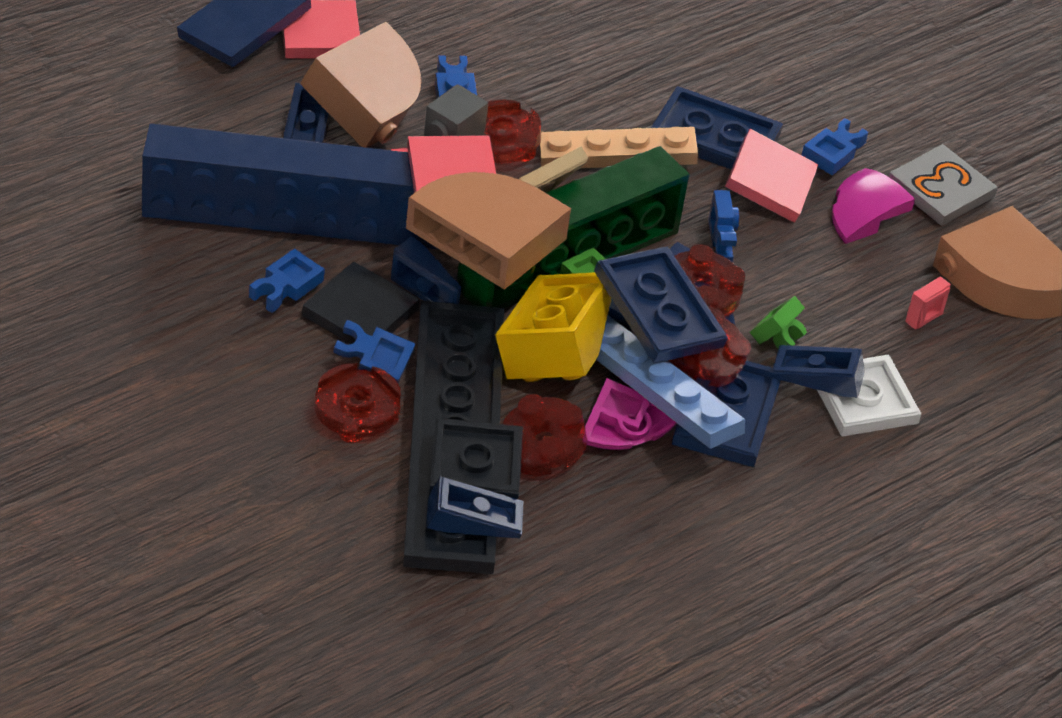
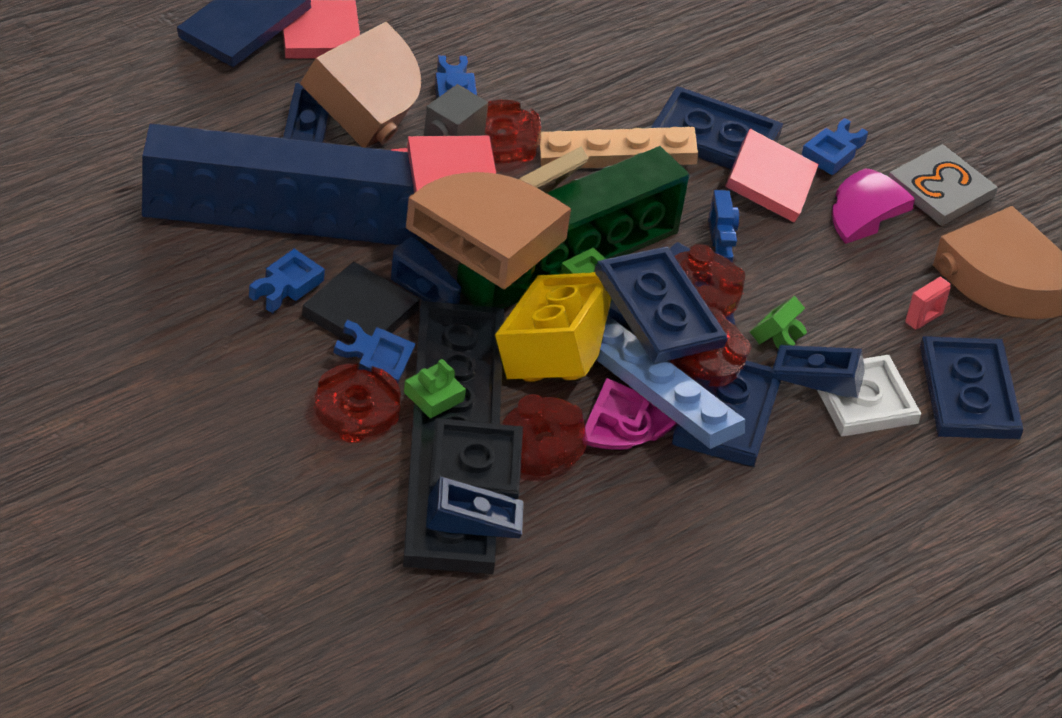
(435, 389): none -> bright green tile
(971, 388): none -> dark blue tile

